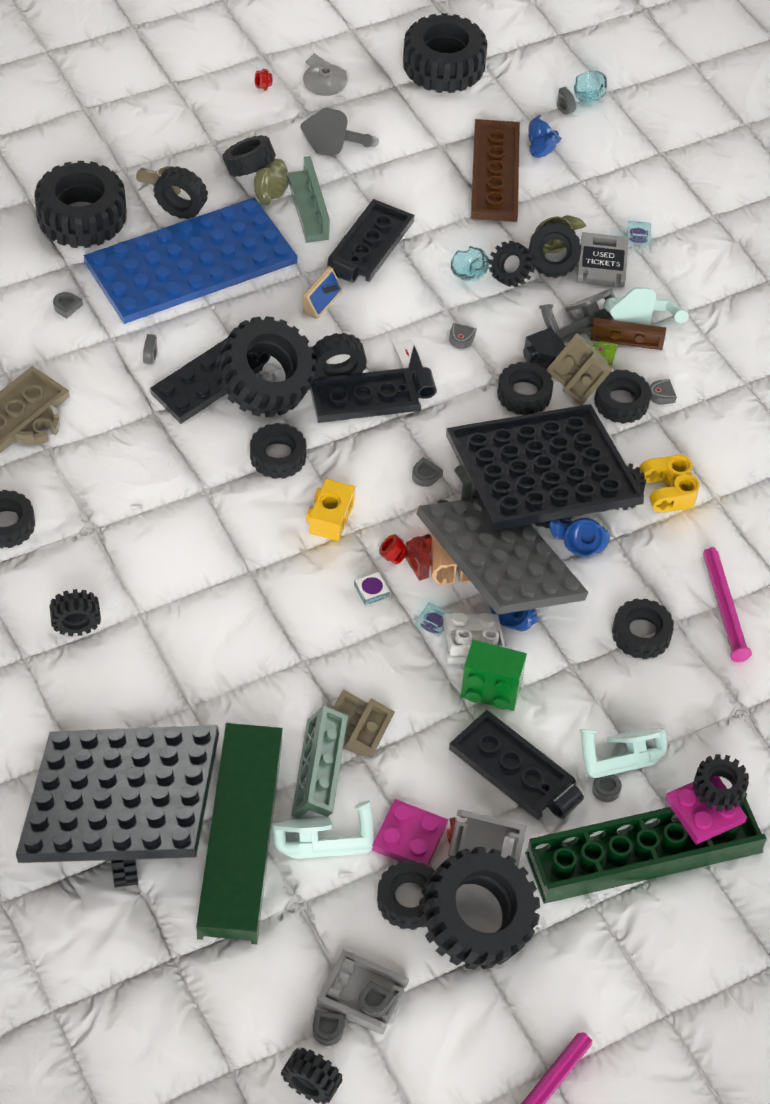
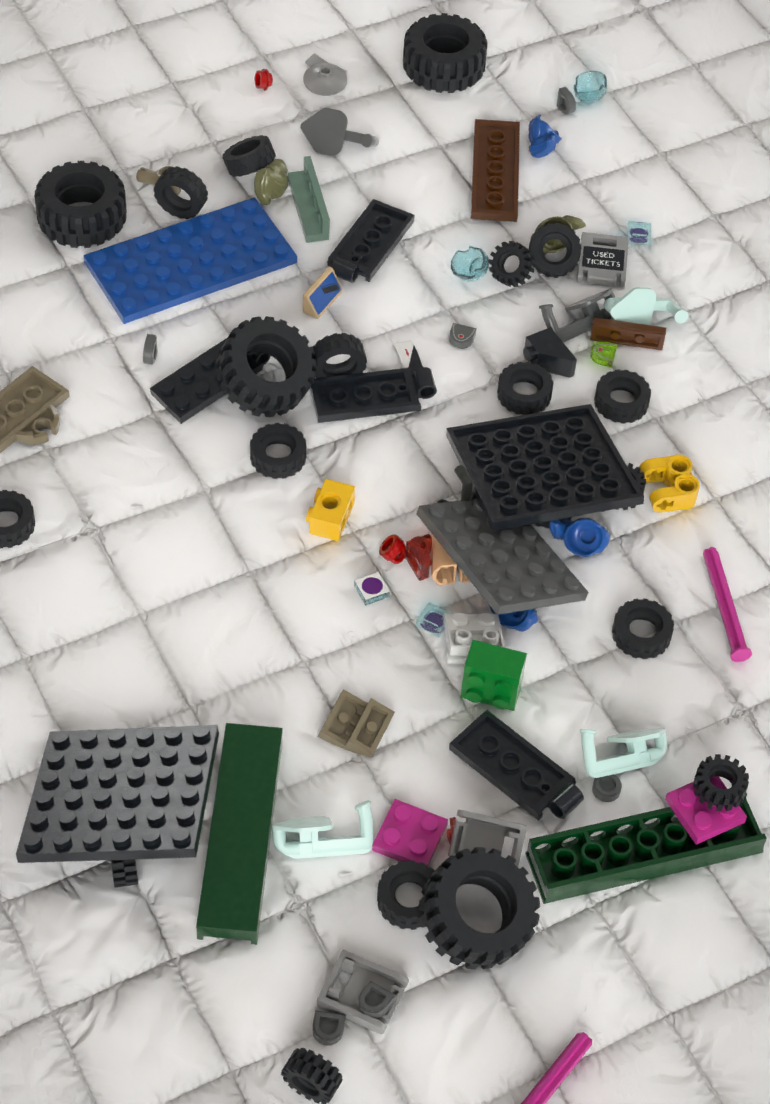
(66, 304): dark grey tile -> none
(75, 612): black tyre -> none
(320, 763): sand green fence -> none
(426, 473): dark grey tile -> none
(579, 369): dark tan slope -> none
(662, 392): dark grey tile -> none

